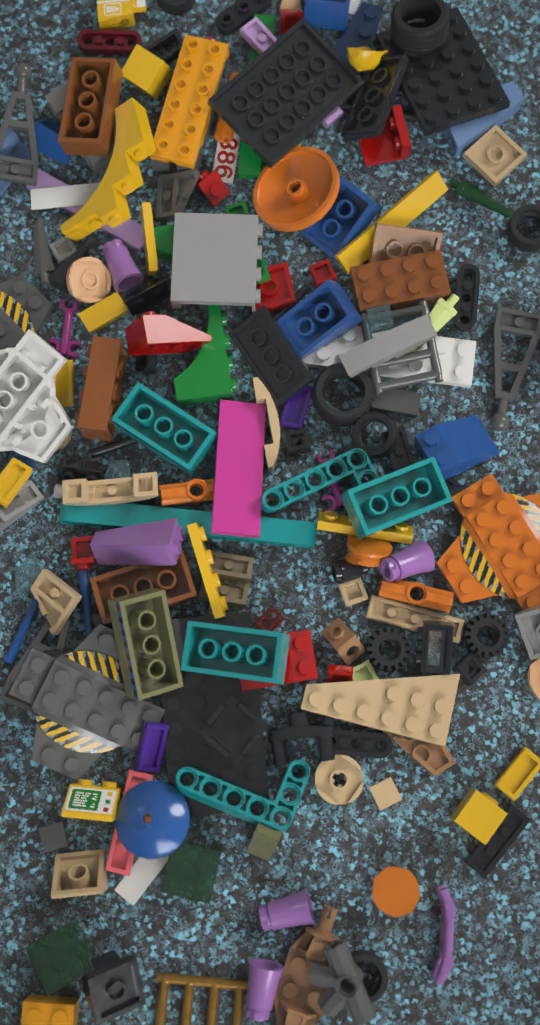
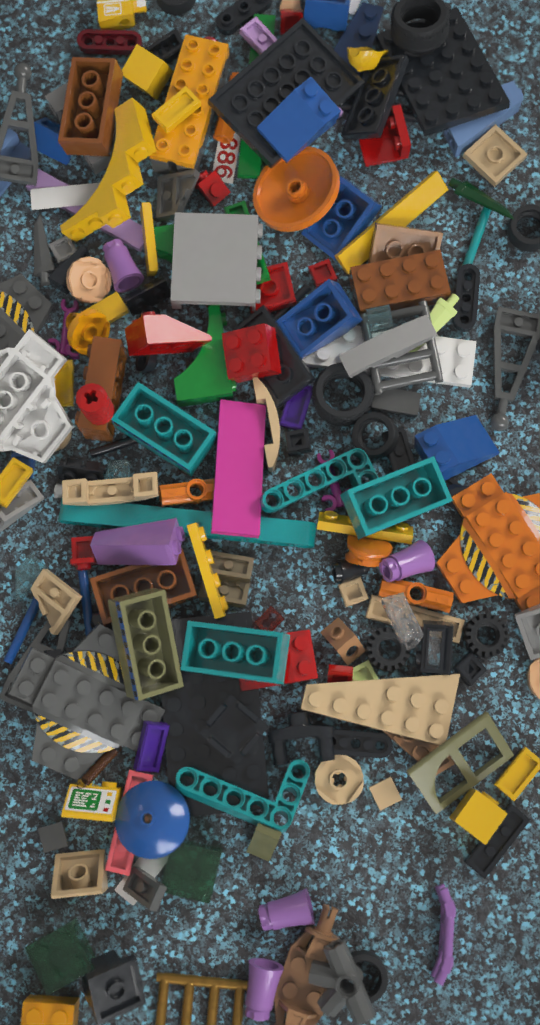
(84, 326): none -> light orange tile
(95, 404): none -> red piece
(98, 767): none -> reddish brown piece
(145, 888): none -> dark grey plate
(176, 109): none -> yellow tile
(251, 353): none -> red brick
(299, 119): none -> blue slope
(395, 891): orange hat -> none
(403, 620): none -> clear bracket
(425, 770): none -> olive window
(476, 238): none -> teal bar

